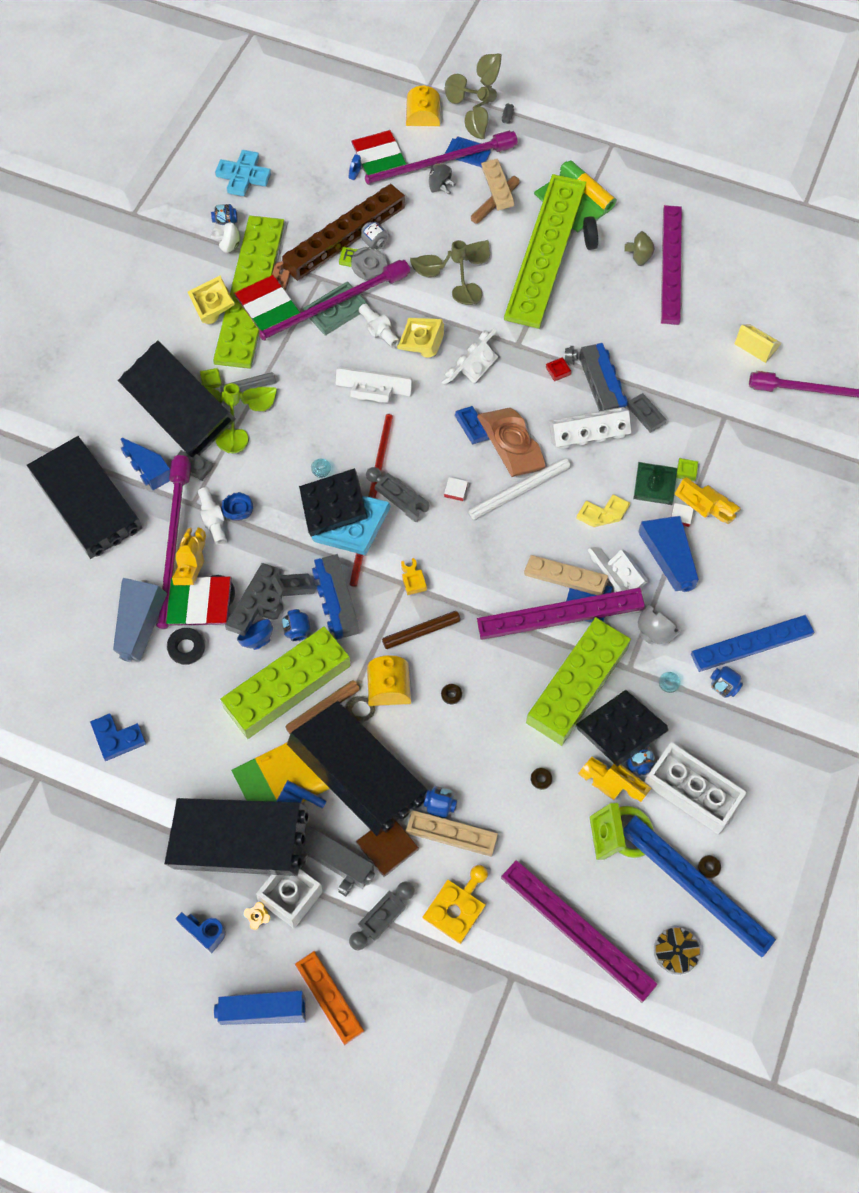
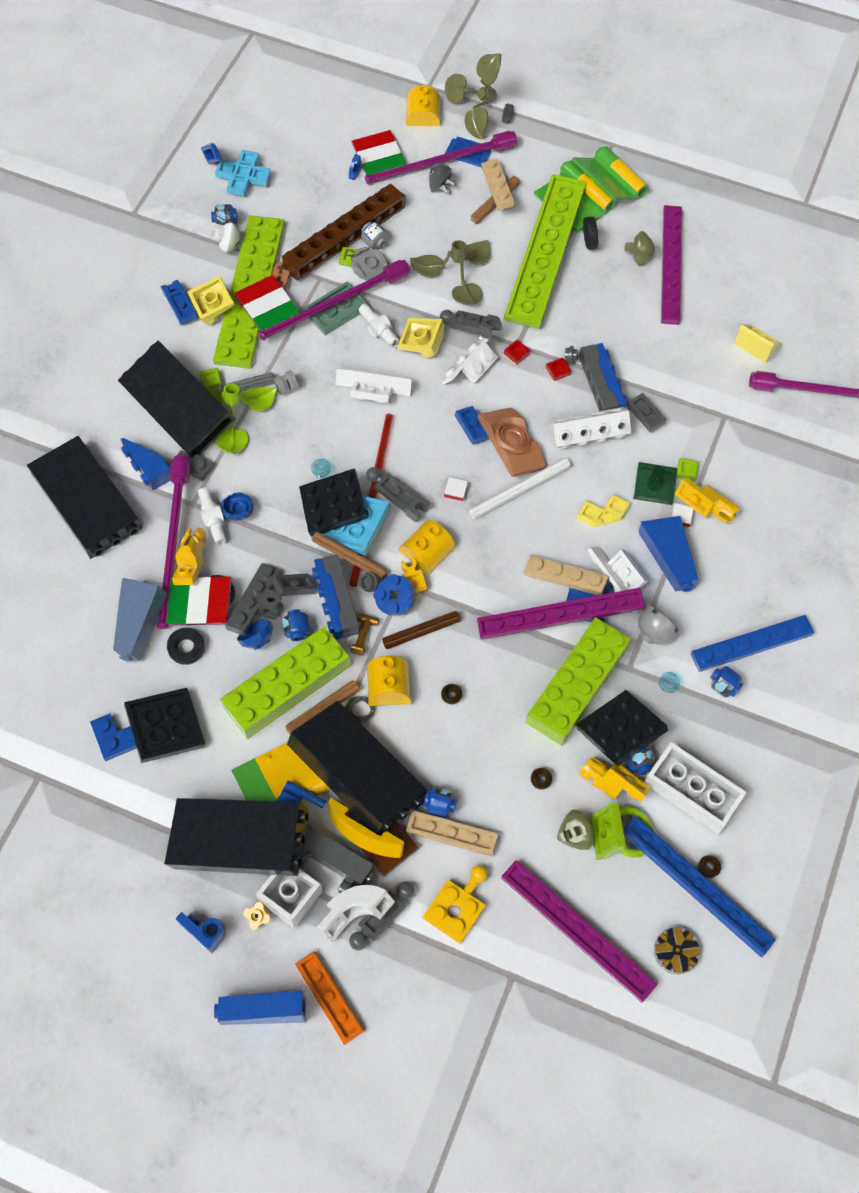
(164, 725): none -> black plate
(179, 302): none -> blue plate
(211, 153): none -> blue slope
(285, 382): none -> light grey wheel
(348, 554): none -> medium nougat axle
(352, 904): none -> white arch
(367, 622): none -> pearl gold piece
(369, 581): none -> dark grey plate
(384, 593): none -> blue plate
(384, 845): none -> yellow slope
(428, 546): none -> yellow brick
(472, 322): none -> dark grey plate
(517, 352): none -> red tile
(576, 831): none -> olive piece
(612, 175): none -> bright green door

